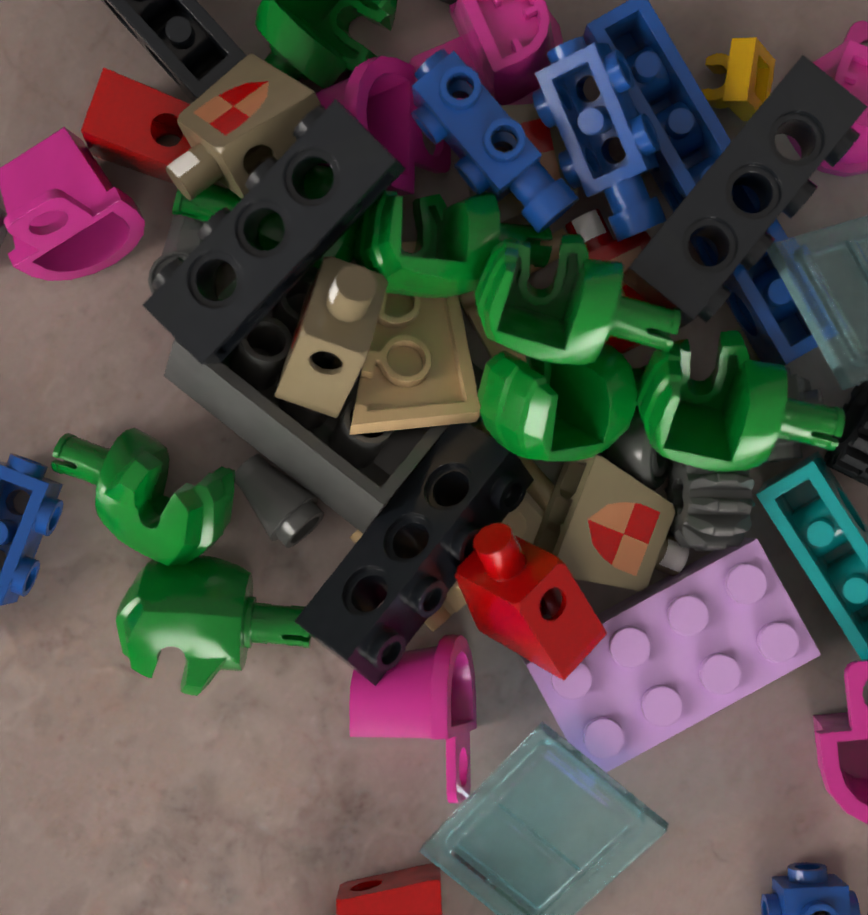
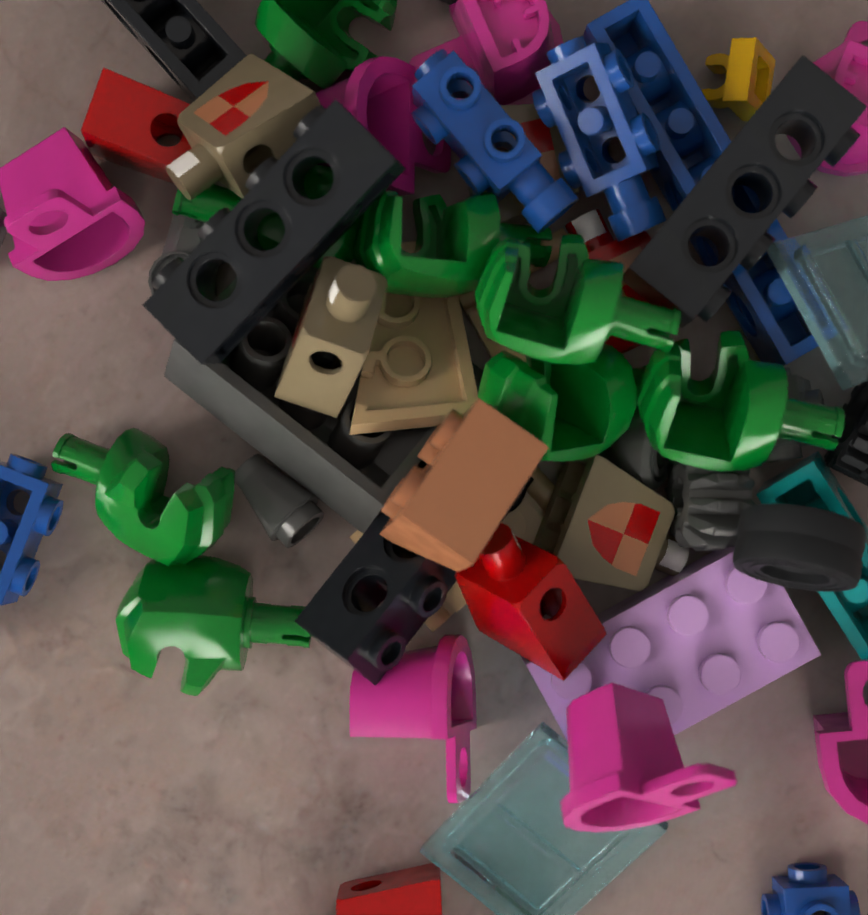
(465, 488): none -> nougat slope
(629, 764): none -> dark pink container
(799, 547): none -> black tyre

